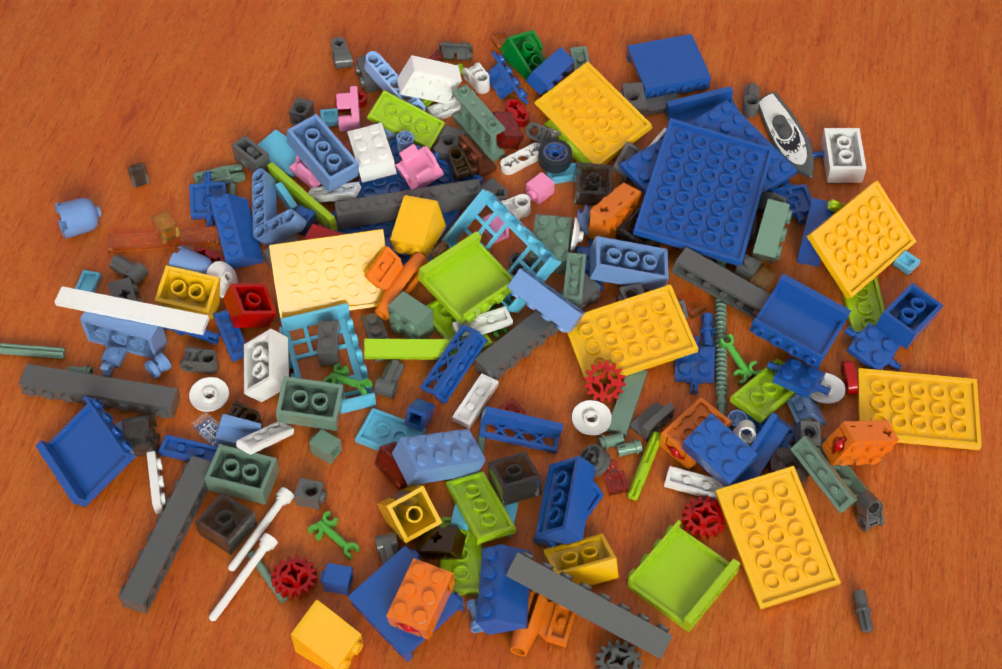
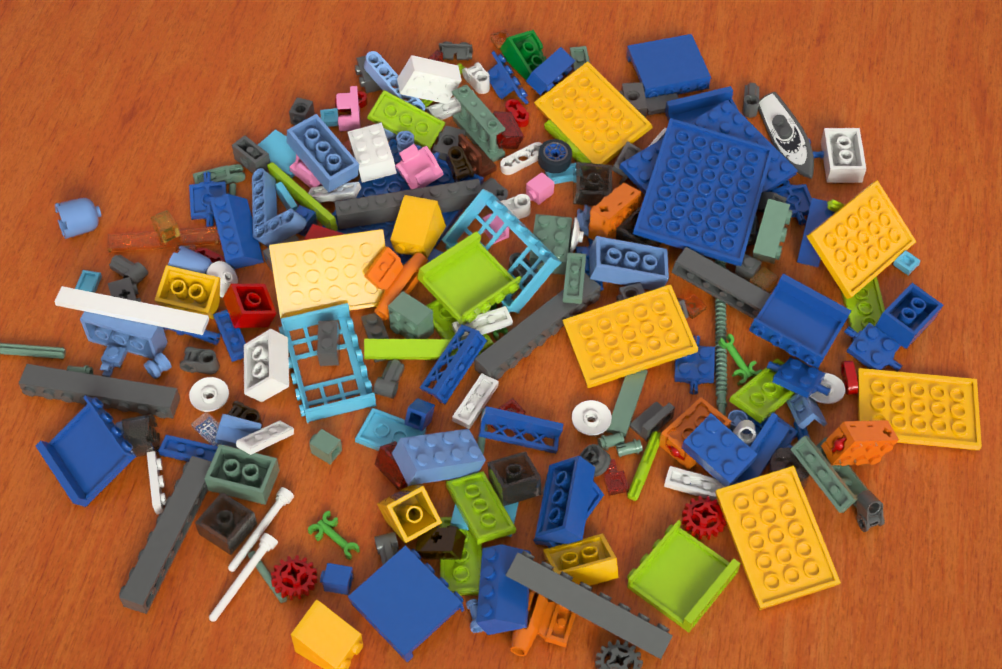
(138, 174): clear smoke slope -> none
(306, 487): dark grey brick -> none
(310, 403): sand green brick -> none
(340, 53): dark grey piece -> none
(341, 376): bright green bar -> none
(421, 599): orange piece -> none
(441, 248): clear orange tile -> none
(544, 133): dark grey piece -> none
(546, 300): medium blue brick -> none
(612, 382): red gear -> none
(707, 330): blue pin -> none
(812, 427): dark grey brick -> none
(862, 611): dark grey axle -> none

